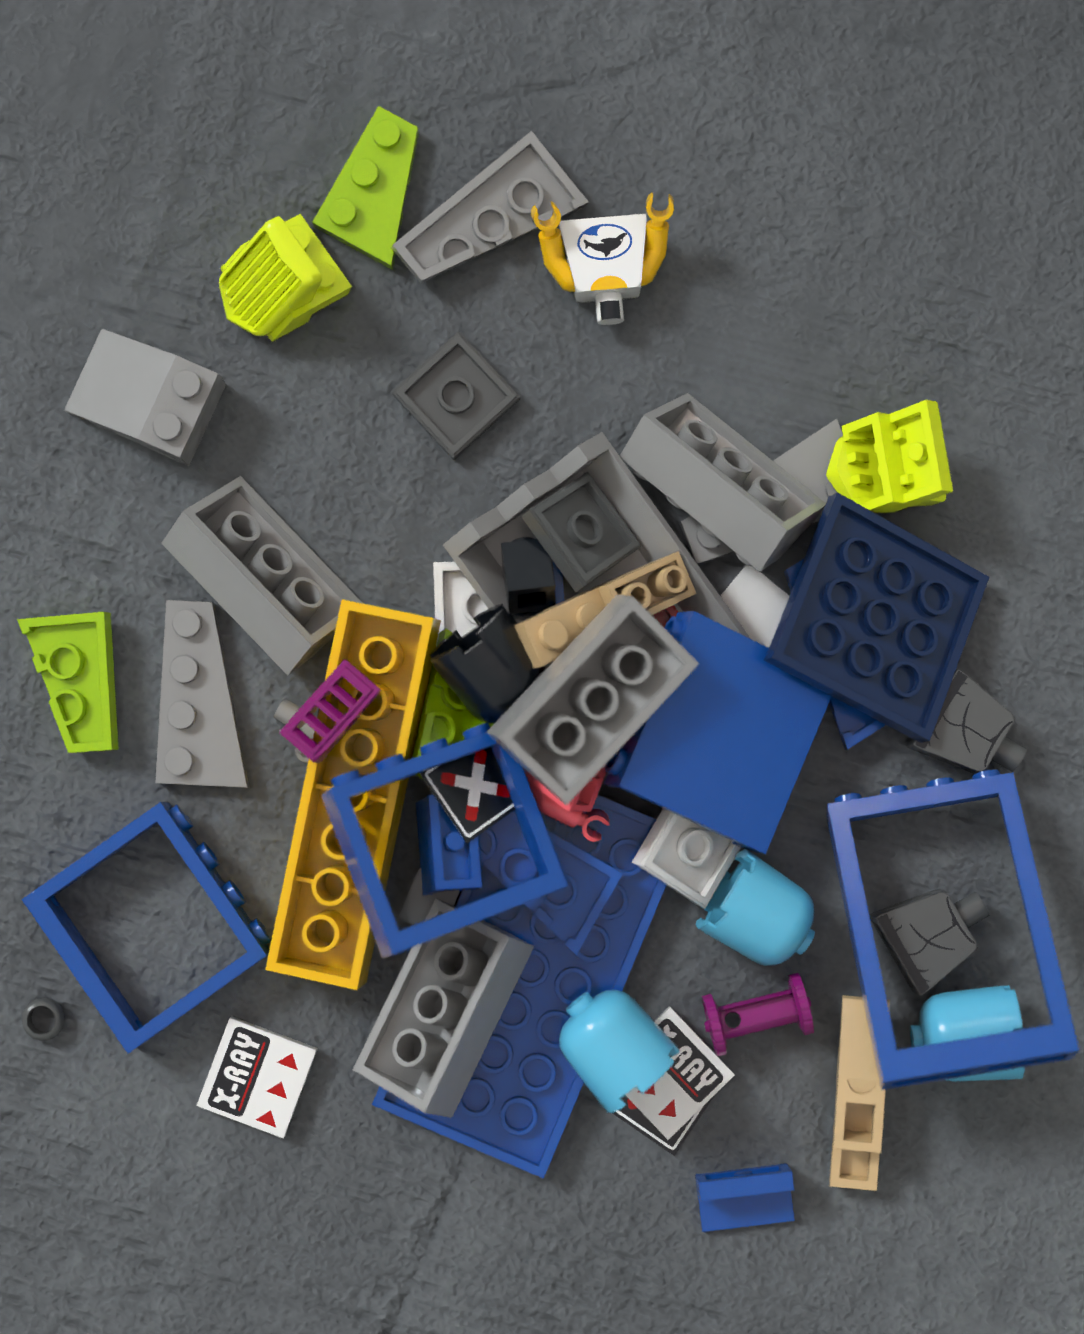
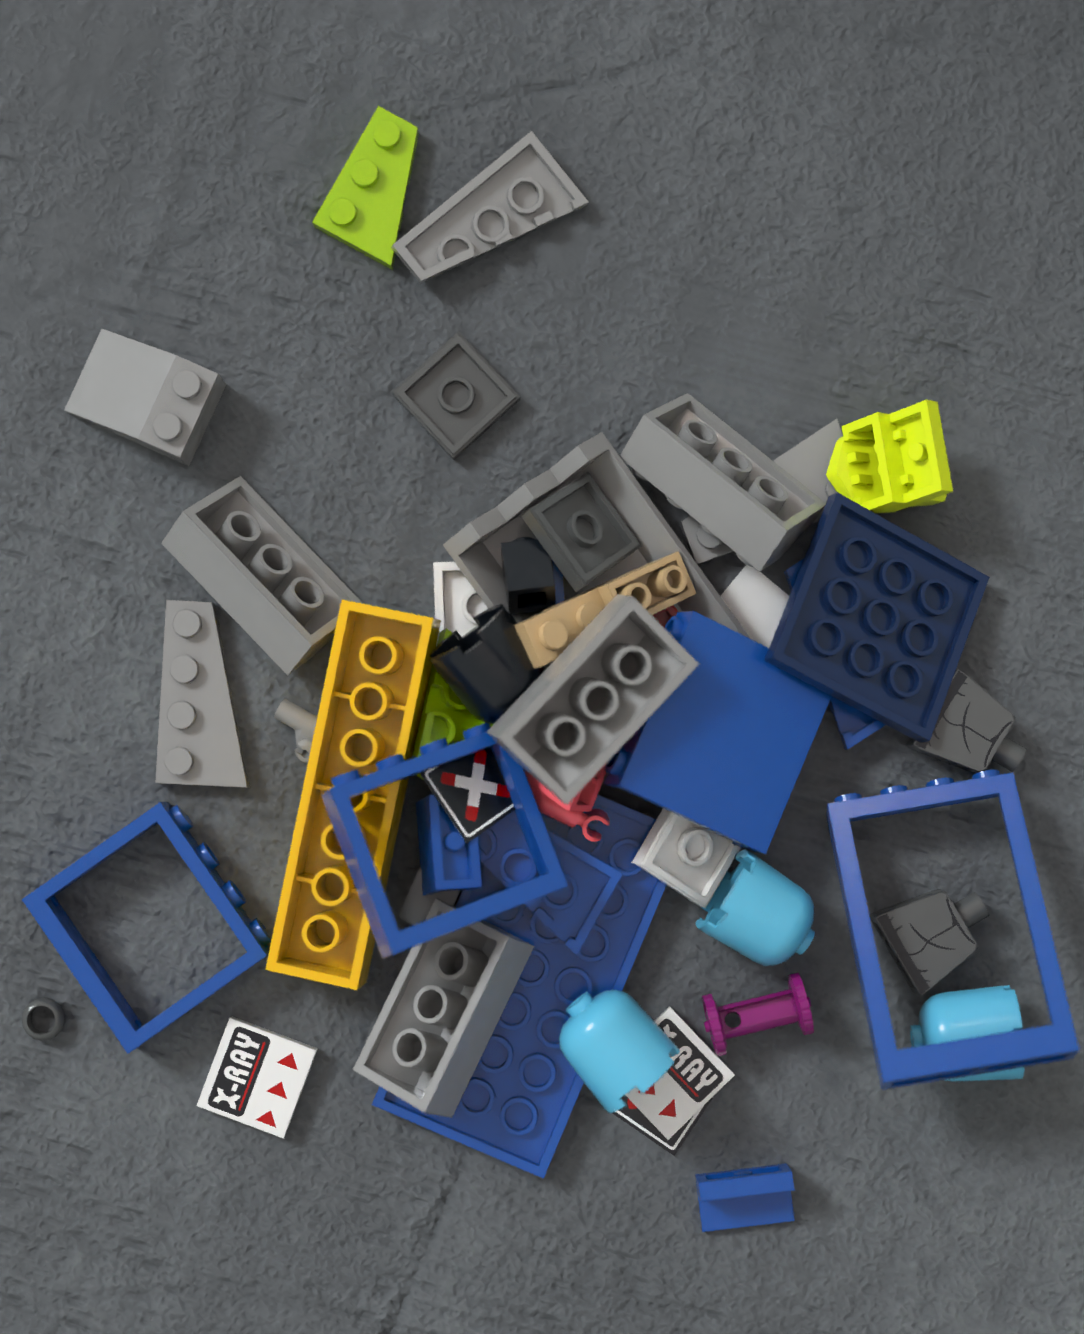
(78, 672): lime wing -> none
(280, 279): neon yellow piece -> none
(318, 752): magenta slope -> none
(605, 255): torso -> none
(857, 1103): tan slope -> none

